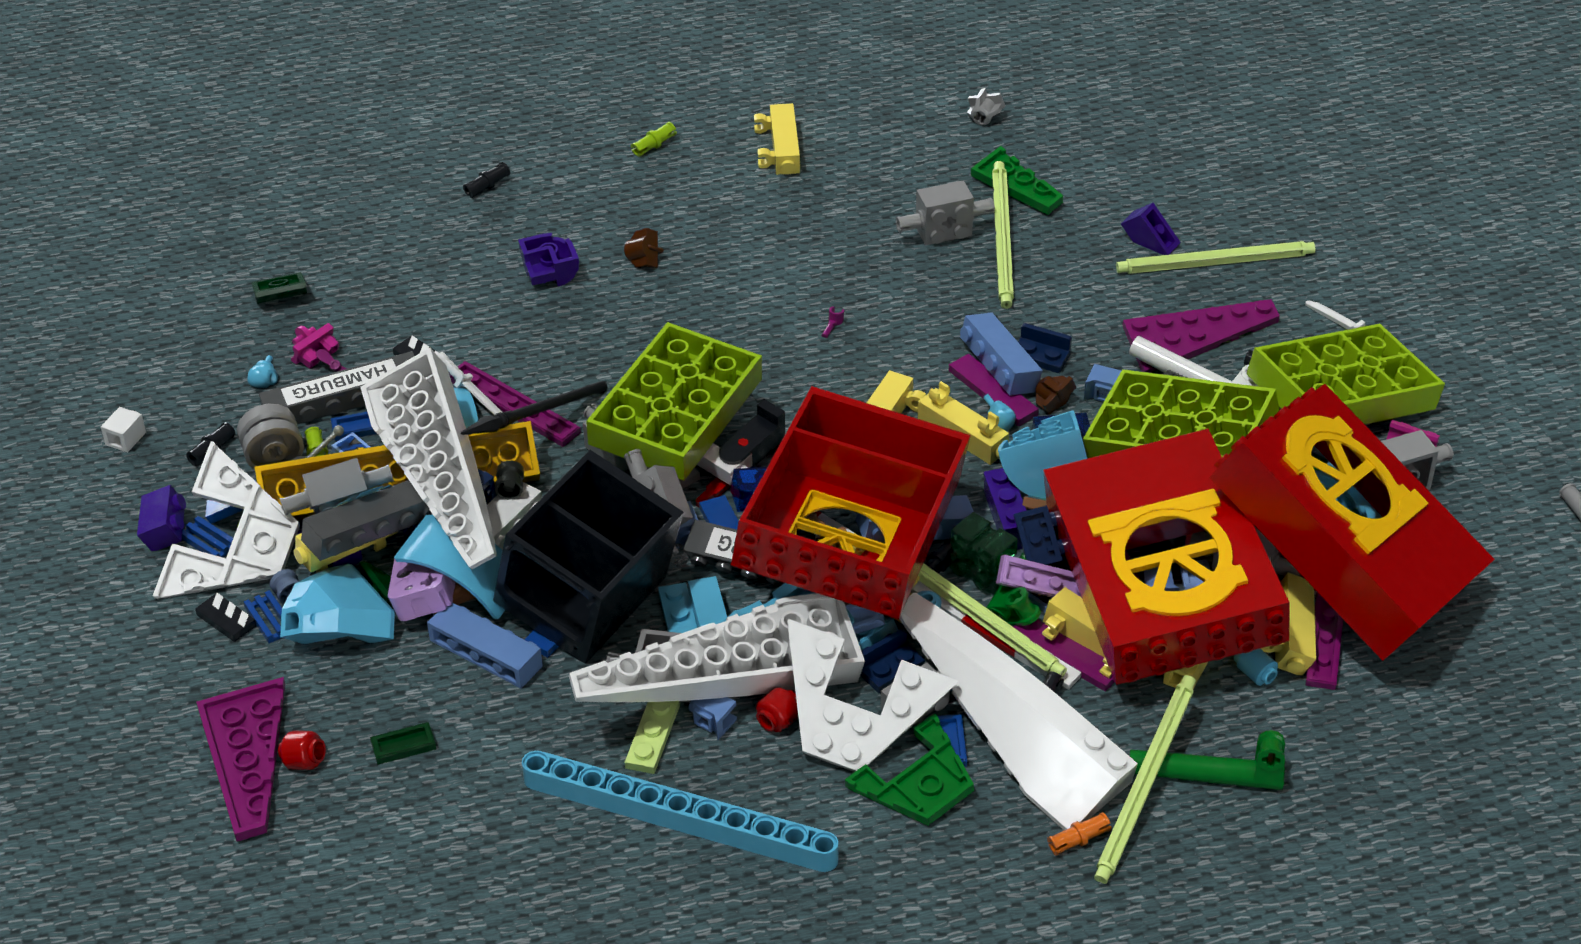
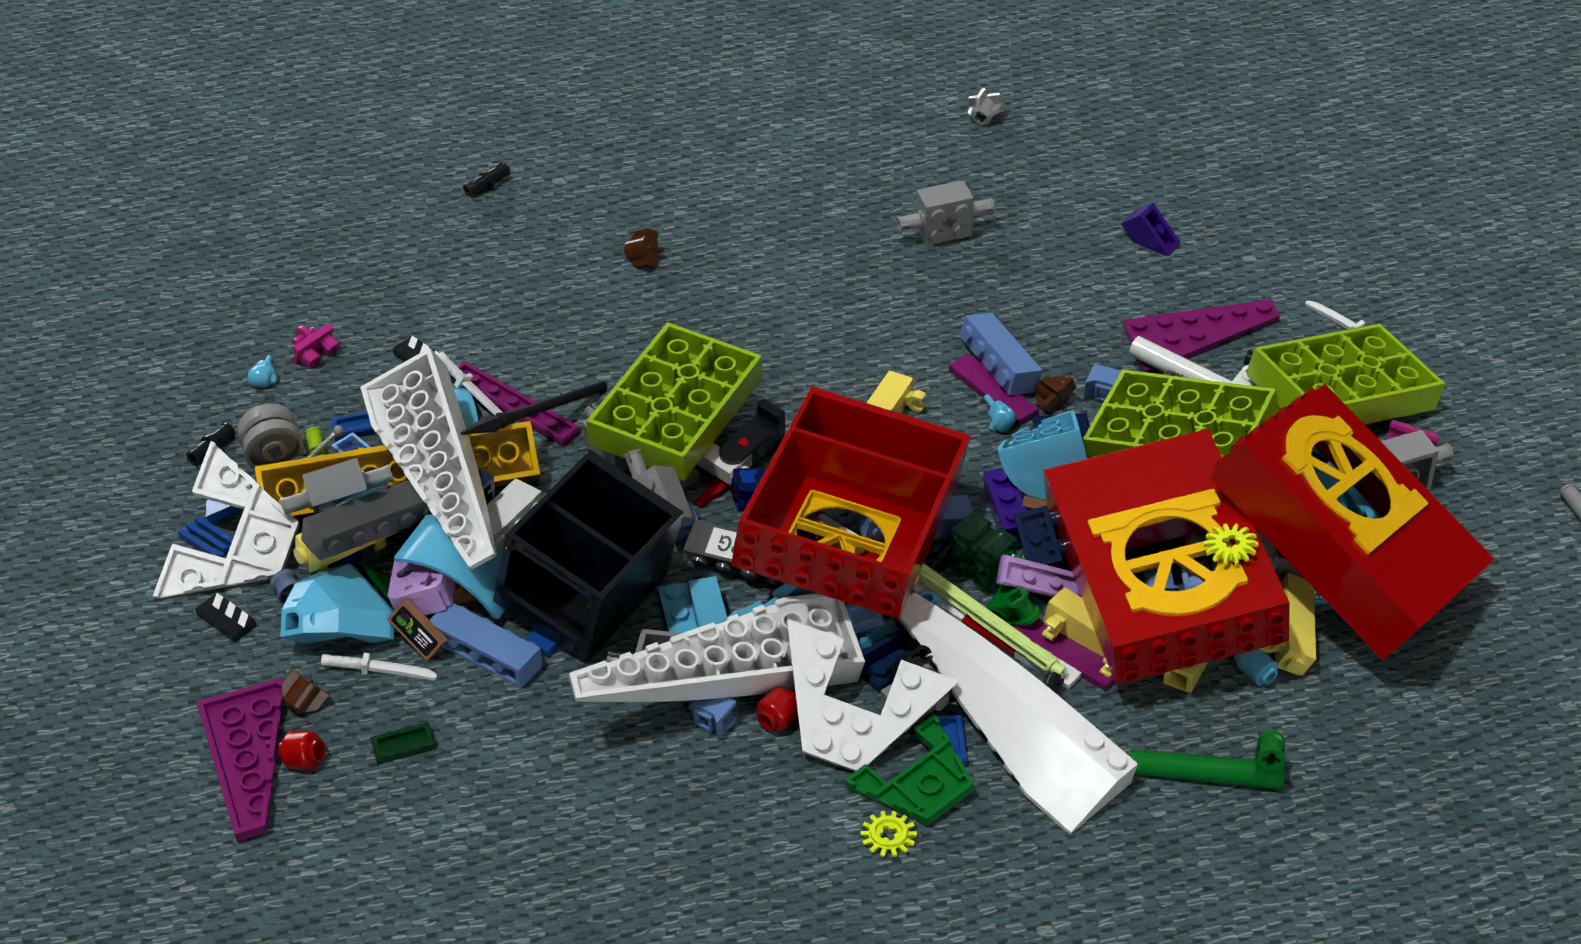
(123, 429): white brick -> none
(161, 518): dark purple brick -> none
(261, 603): blue tile -> none
(279, 287): dark green slope -> none
(302, 693): none -> reddish brown piece
(326, 358): magenta piece -> none
(330, 392): dark grey brick -> none
(377, 666): none -> white sword
(417, 629): none -> tile
(509, 480): pearl dark grey wheel -> none
(549, 259): dark purple brick -> none
(651, 736): yellowish green plate -> none
(653, 139): lime pin -> none
(681, 811): medium azure beam -> none
(719, 512): blue tile -> none
(784, 139): light yellow brick -> none
(834, 319): magenta hand -> none
(892, 824): none -> neon yellow gear
(915, 657): none -> black pin
(945, 411): light yellow brick -> none
(1003, 240): yellowish green piece -> none
(1020, 182): green wing -> none
(1046, 347): dark blue bracket -> none
(1079, 833): orange pin -> none
(1144, 780): yellowish green piece -> none
(1215, 257): yellowish green piece -> none
(1237, 552): none -> neon yellow gear
(1328, 642): magenta tile -> none

